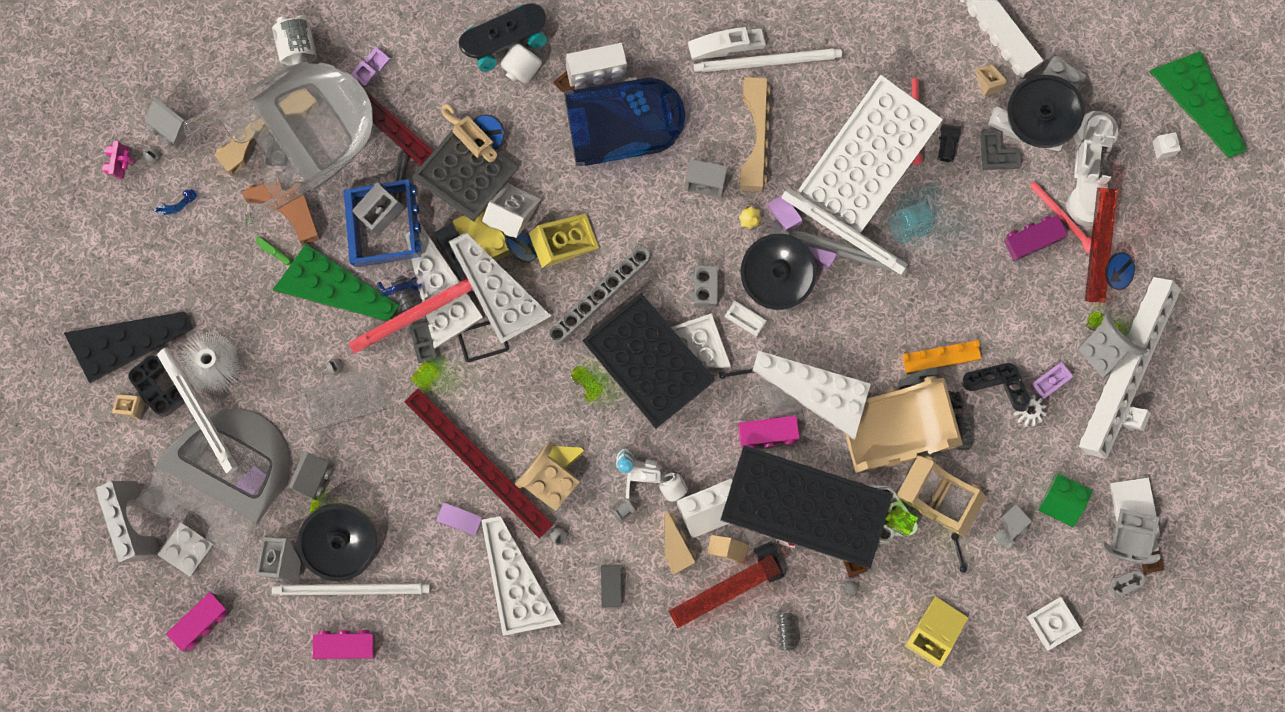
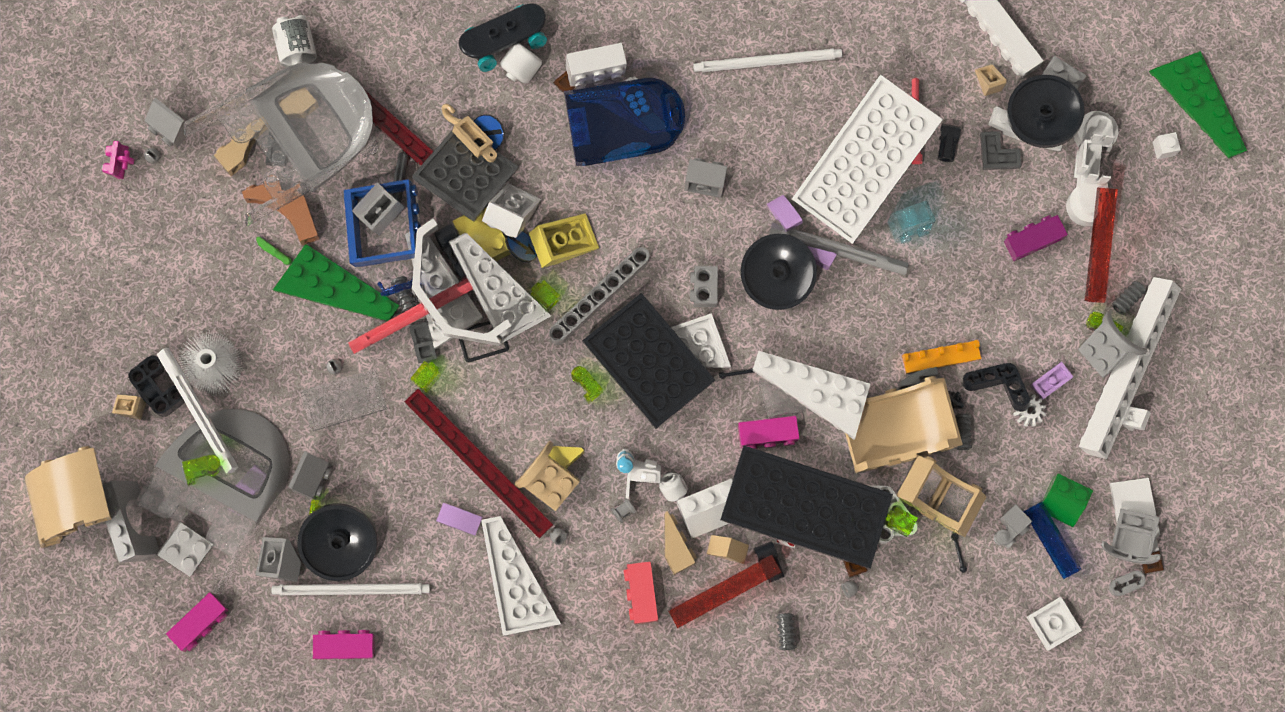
(66, 495): none -> tan panel
(115, 345): black wing -> none
(189, 196): clear blue piece -> none
(201, 467): none -> clear neon green leg
(371, 67): lavender slope -> none
(488, 338): none -> white panel
(545, 295): none -> clear neon green brick
(610, 586): dark grey slope -> none
(641, 593): none -> coral brick
(726, 41): white slope -> none
(745, 318): white tile -> none
(750, 217): light yellow piece -> none
(754, 97): tan arch -> none
(844, 231): white piece -> none
(936, 632): light yellow slope -> none
(1052, 540): none -> clear blue plate
(1086, 241): coral piece -> none
(1119, 270): blue piece -> none
(1129, 297): none -> dark grey piece

